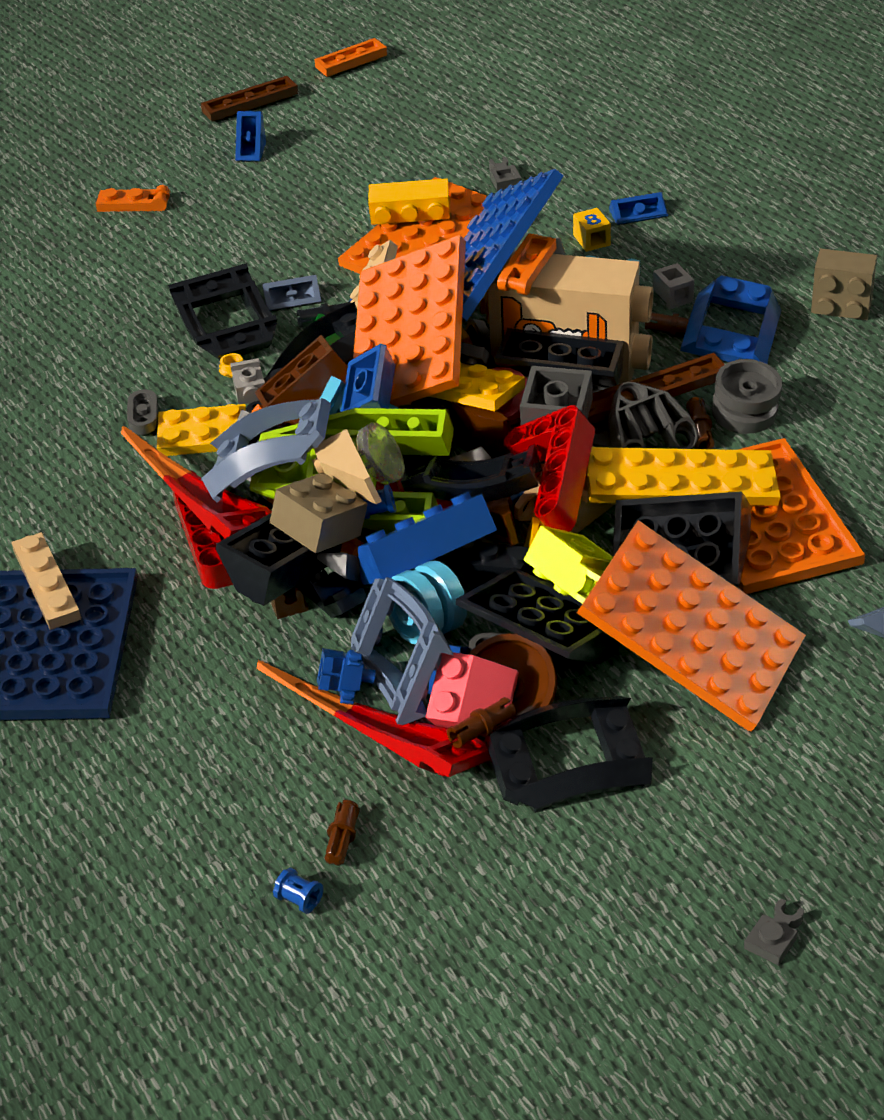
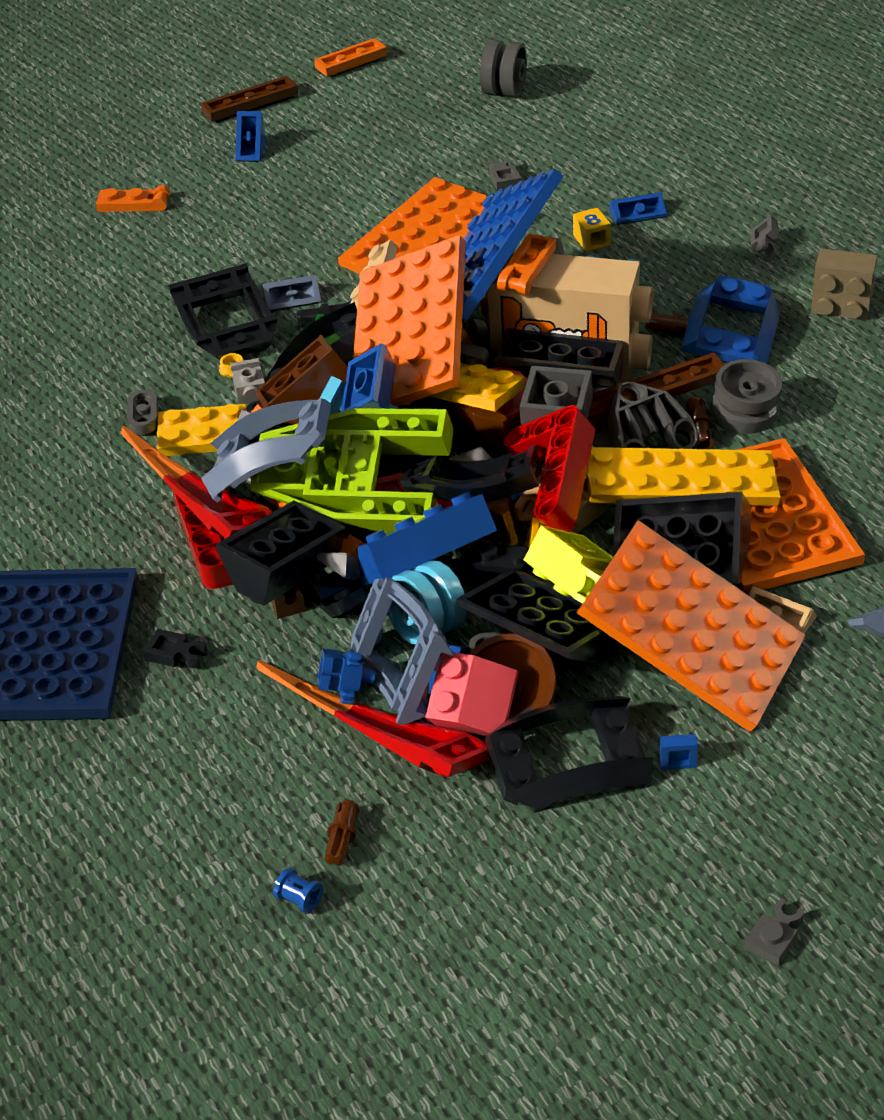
(46, 581): tan plate -> none
(171, 647): none -> black plate
(318, 512): dark tan brick -> none
(342, 462): tan slope -> none
(382, 453): clear tile -> none
(387, 503): blue bush -> none
(409, 201): yellow brick -> none
(481, 722): reddish brown pin -> none
(503, 68): none -> dark grey wheel
(673, 285): light grey brick -> none
(678, 752): none -> blue plate
(764, 236): none -> dark grey plate
(792, 612): none -> tan slope

